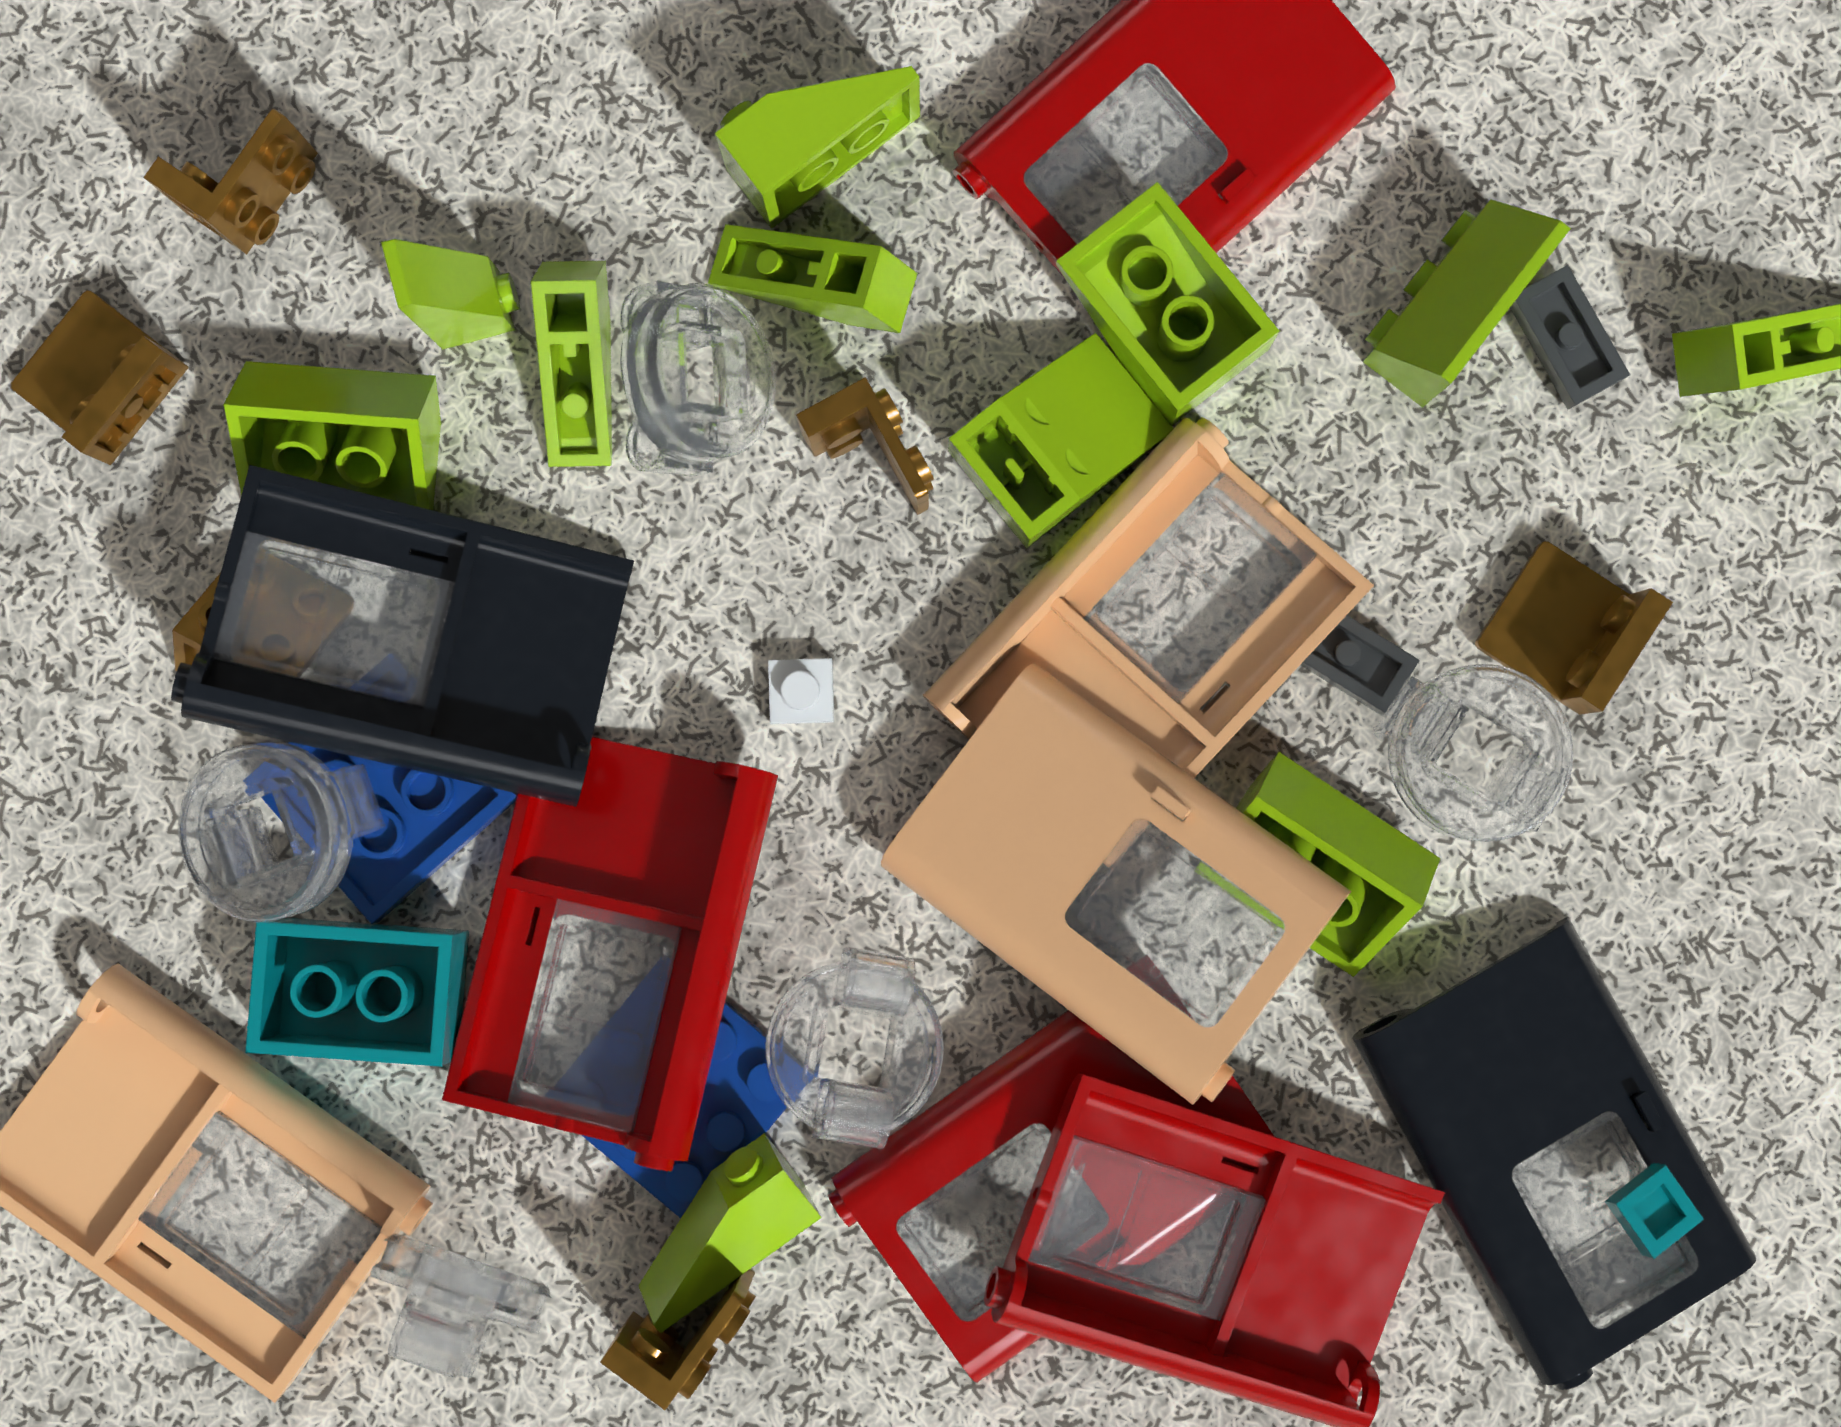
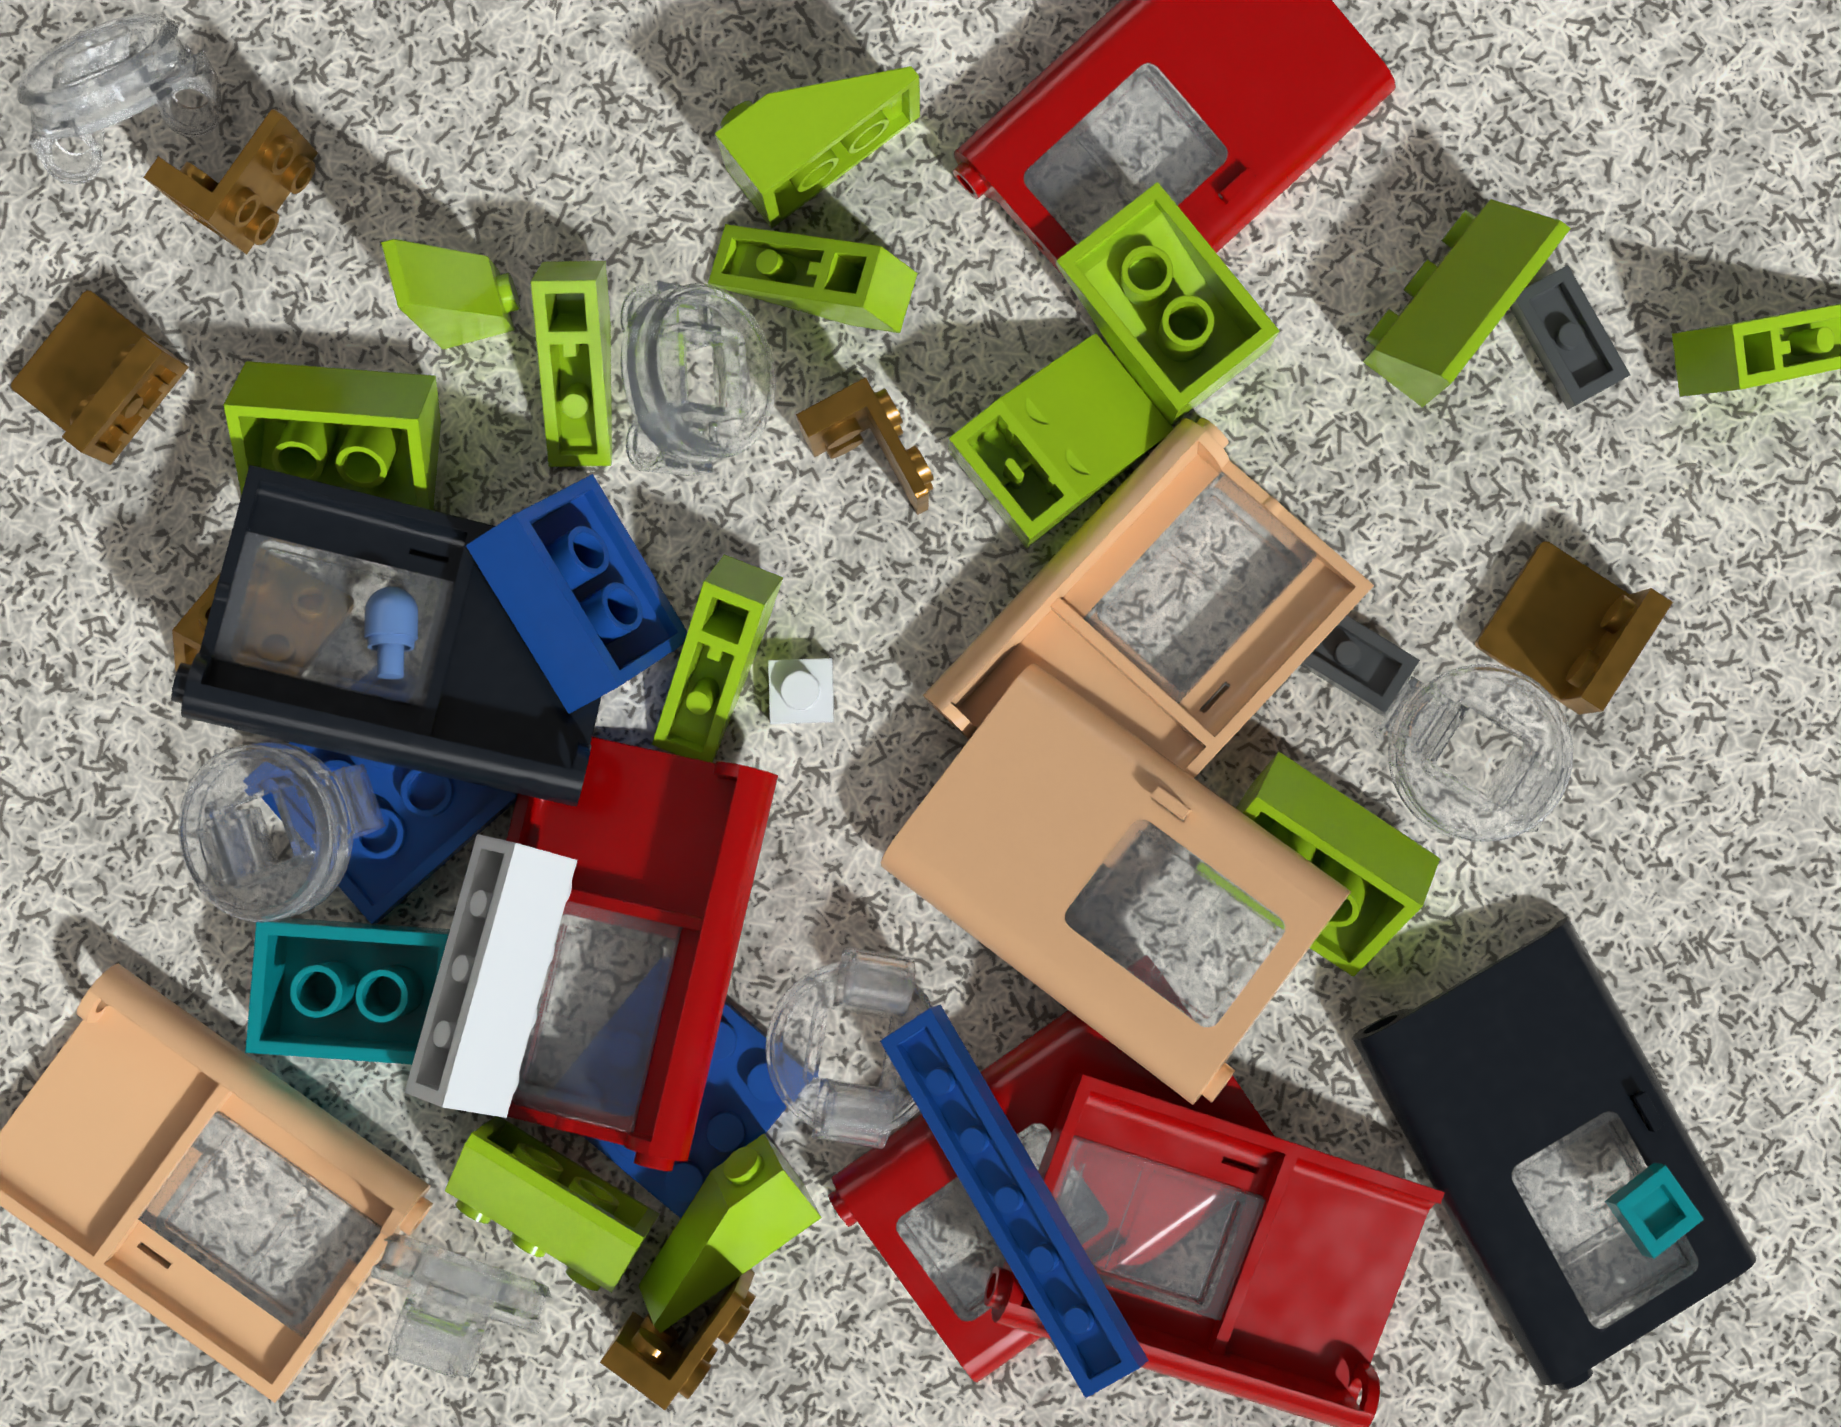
(107, 79): none -> clear piece
(391, 629): none -> medium blue cylinder
(491, 977): none -> white brick
(549, 1204): none -> lime slope
(579, 592): none -> blue slope
(716, 657): none -> lime slope
(1014, 1202): none -> blue plate

